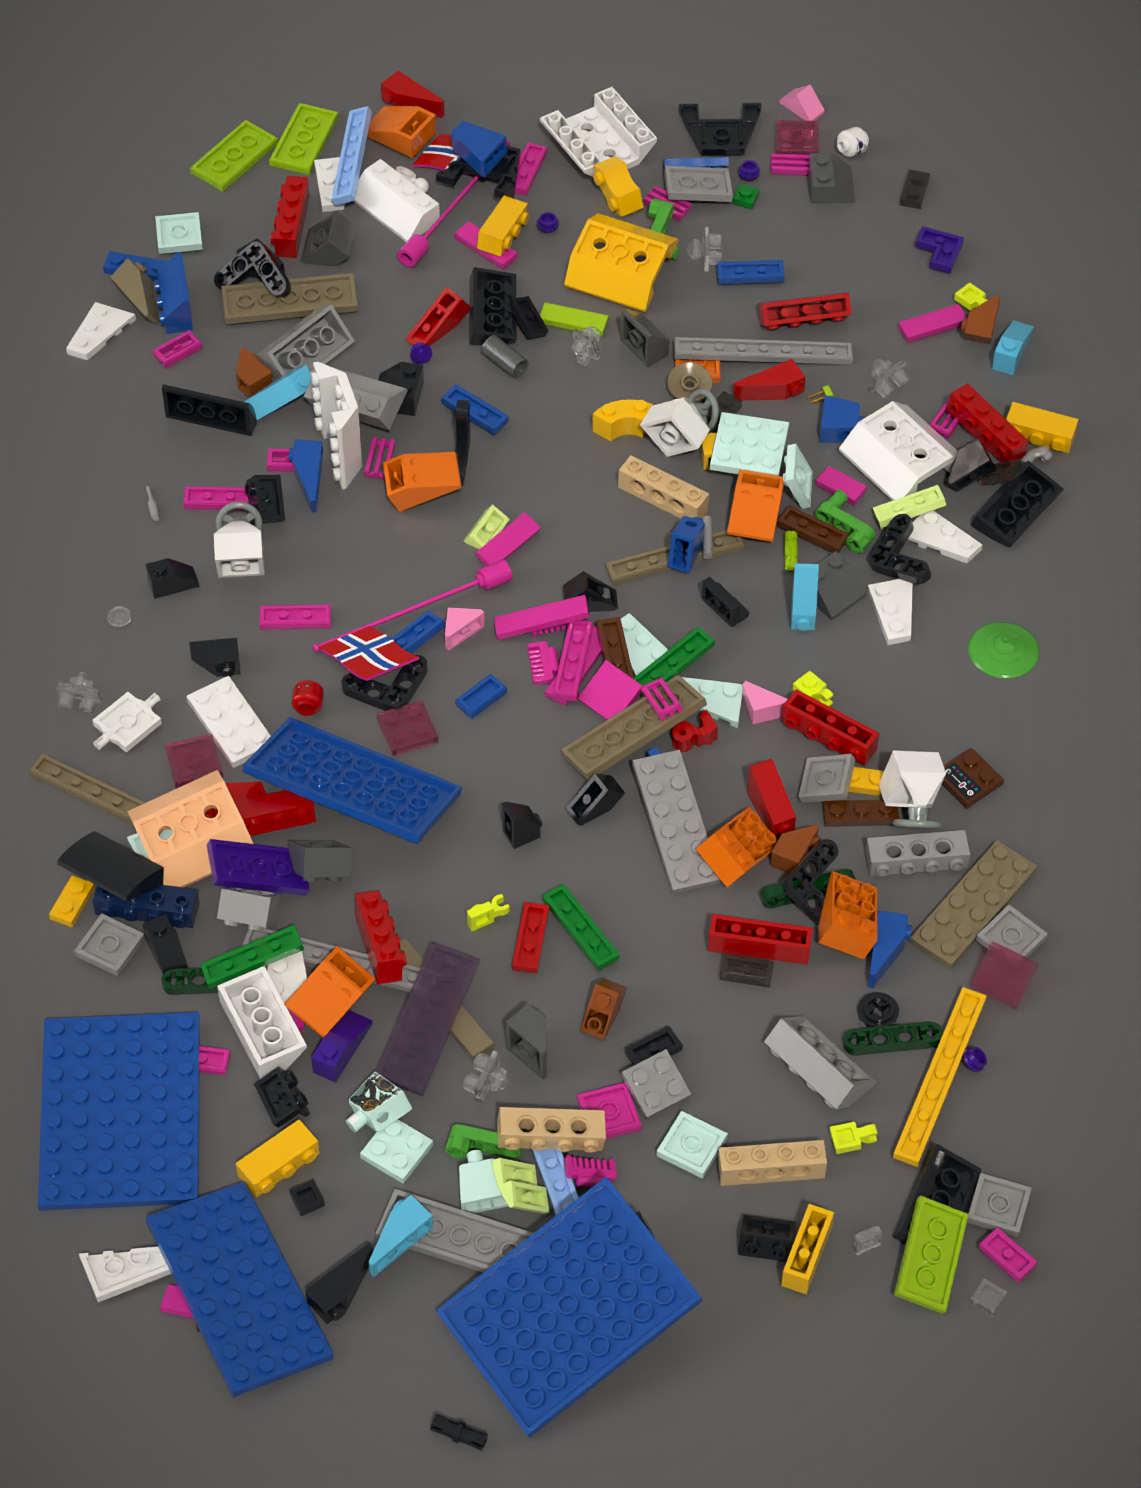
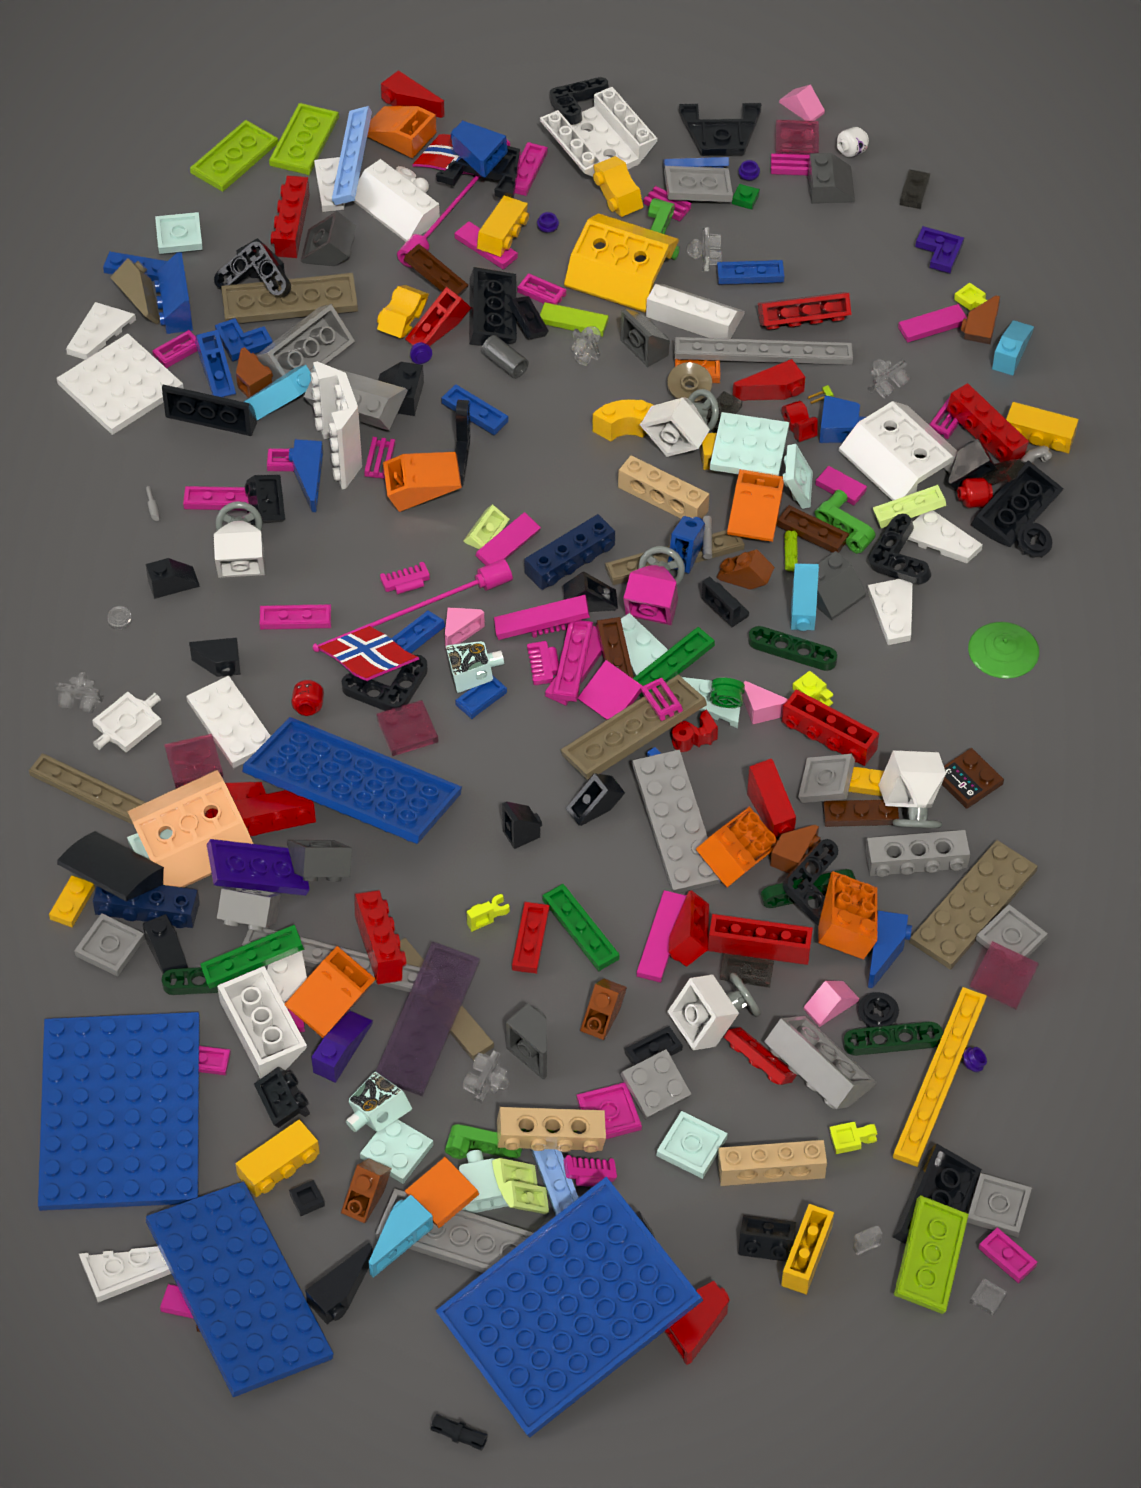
(118, 383): none -> white plate
(215, 363): none -> blue slope
(234, 338): none -> blue plate
(366, 1189): none -> dark orange slope
(400, 312): none -> yellow brick
(407, 582): none -> dark pink piece
(434, 270): none -> reddish brown plate
(443, 1191): none -> orange tile
(472, 664): none -> torso
(539, 293): none -> dark pink tile
(566, 97): none -> black beam
(569, 552): none -> dark blue brick
(652, 589): none -> dark pink piece
(657, 947): none -> dark pink tile
(690, 931): none -> red slope
(692, 312): none -> white slope
(697, 1326): none -> red slope
(706, 1011): none -> white piece
(727, 692): none -> green wheel
(746, 570): none -> dark orange slope
(759, 1056): none -> red plate
(791, 651): none -> dark green beam
(799, 421): none -> red leg
(830, 1001): none -> bright pink slope
(975, 492): none -> red head
(1043, 542): none -> black gear

